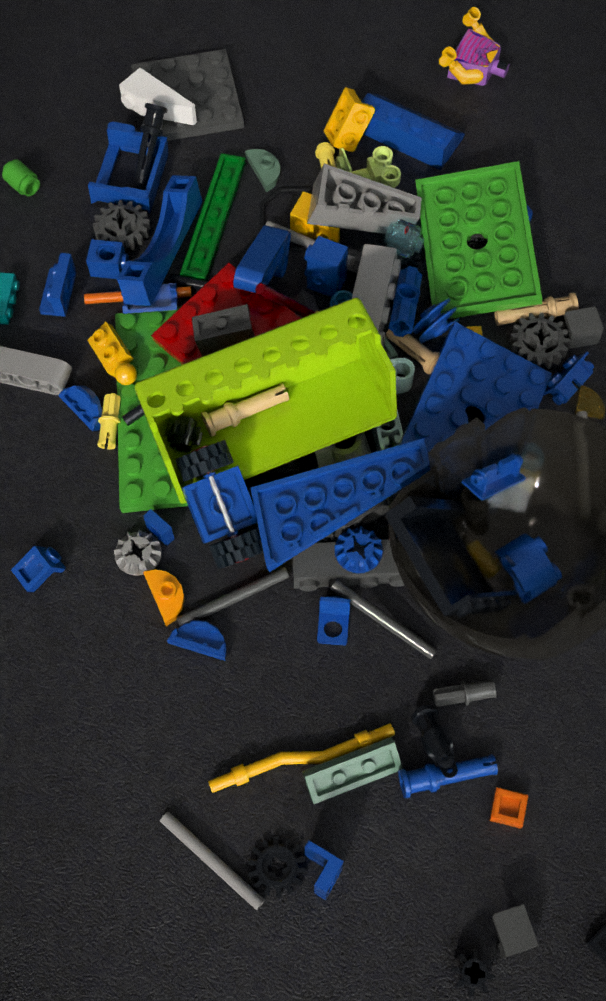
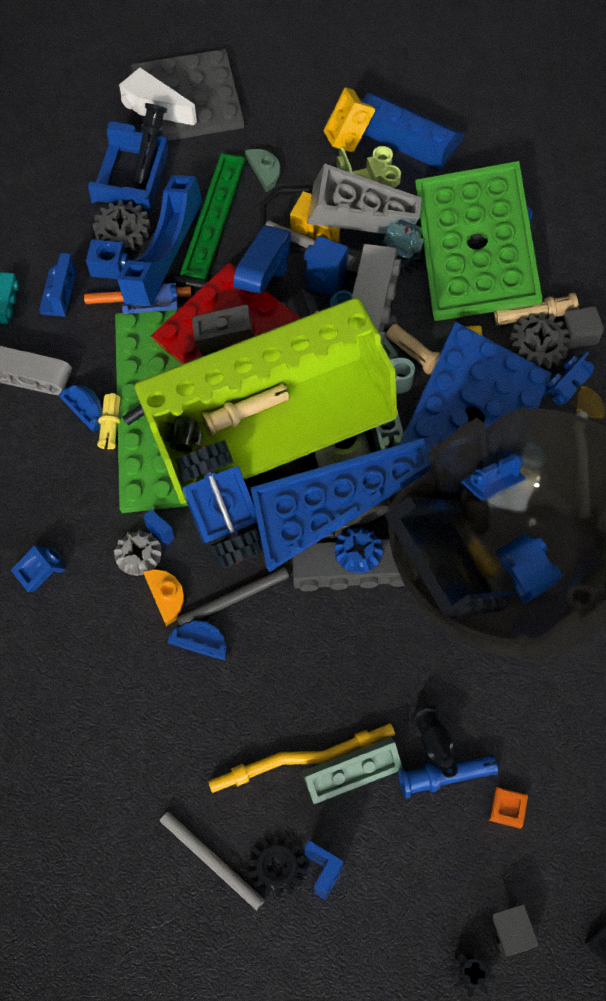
(20, 177): bright green brick -> none
(113, 354): yellow plate -> none
(283, 300): dark red bar -> none
(325, 153): light yellow pin -> none
(333, 610): blue bracket -> none
(384, 619): dark grey bar -> none
(405, 301): blue piece -> none
(434, 321): blue piece -> none
(464, 693): dark grey axle -> none
(475, 56): torso -> none

